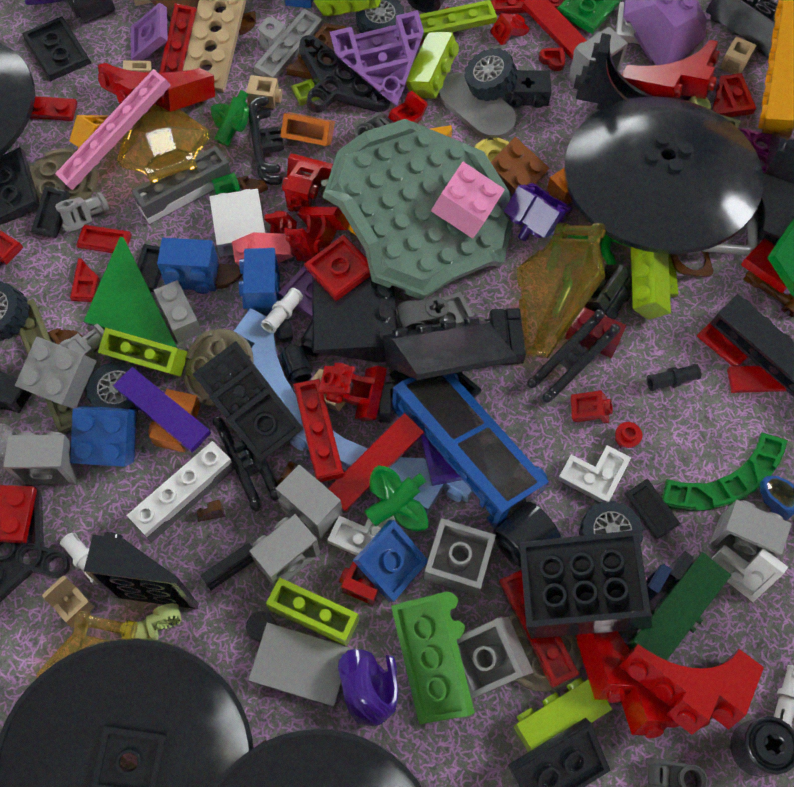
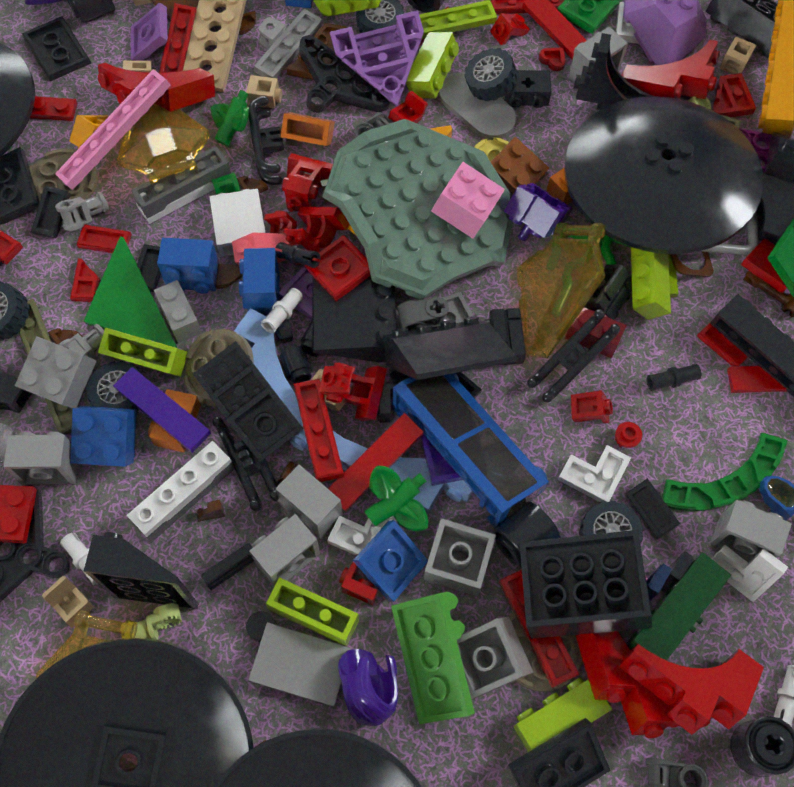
(297, 254): none -> black pin
(301, 91): lime tile -> none

